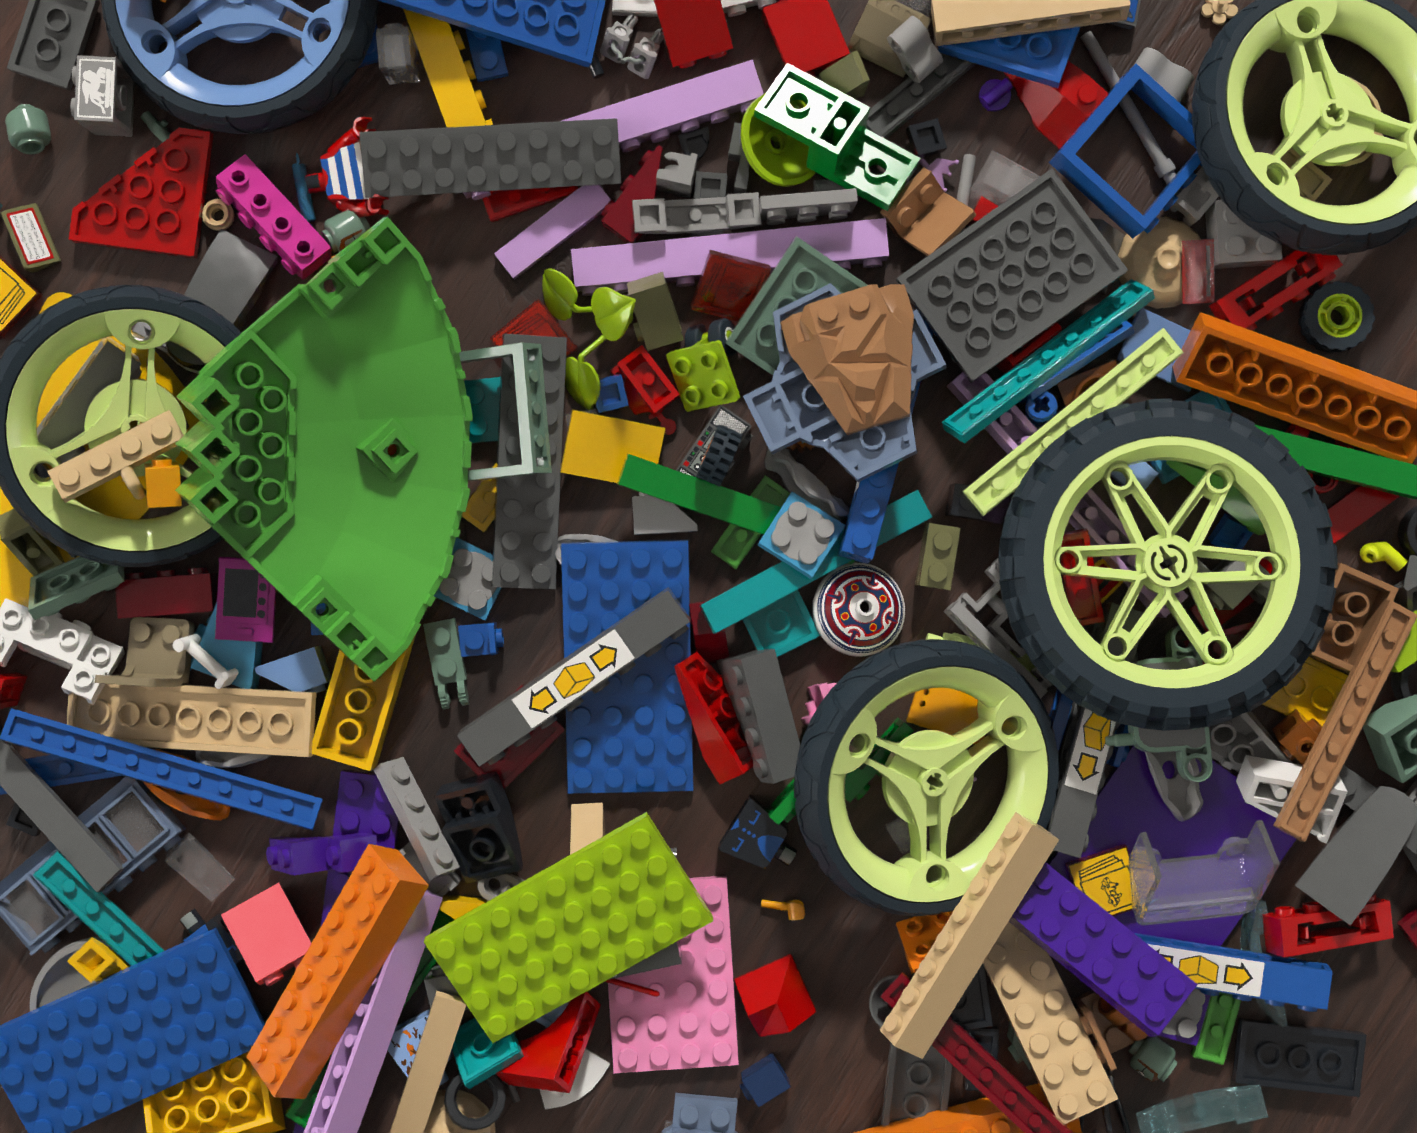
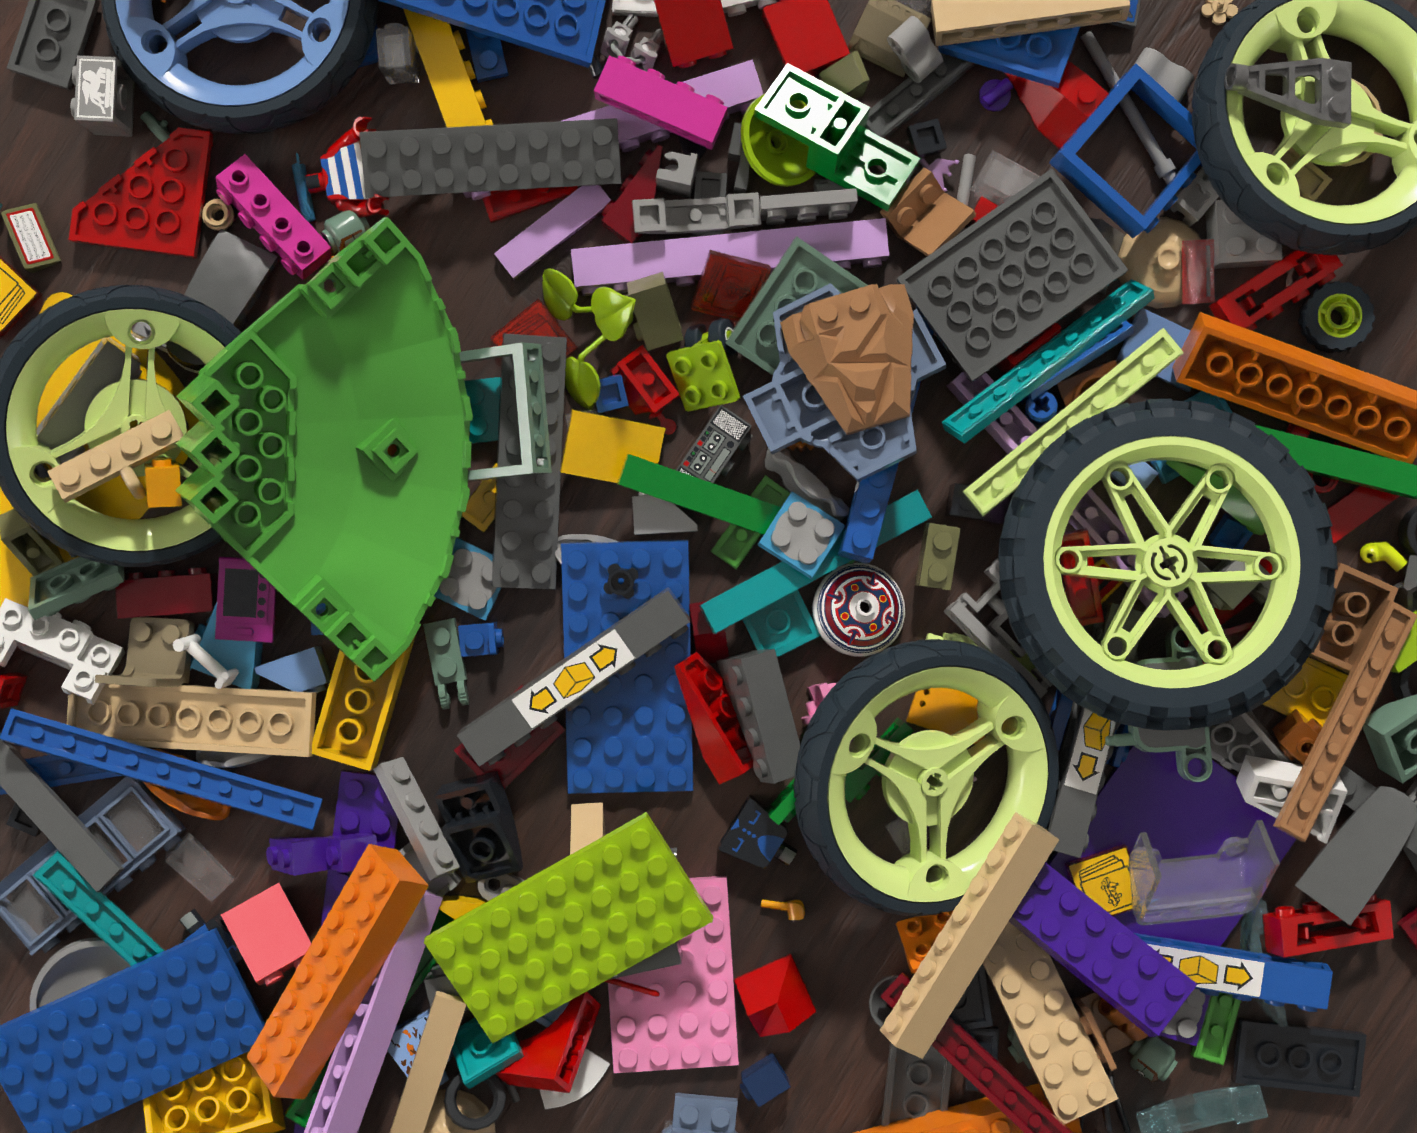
(28, 129): sand green head -> none
(97, 961): yellow slope -> none
(625, 589): none -> black plate
(660, 101): none -> dark pink brick
(719, 455): black wheel -> none
(1178, 794): light grey piece -> none
(1331, 88): none -> flat silver plate

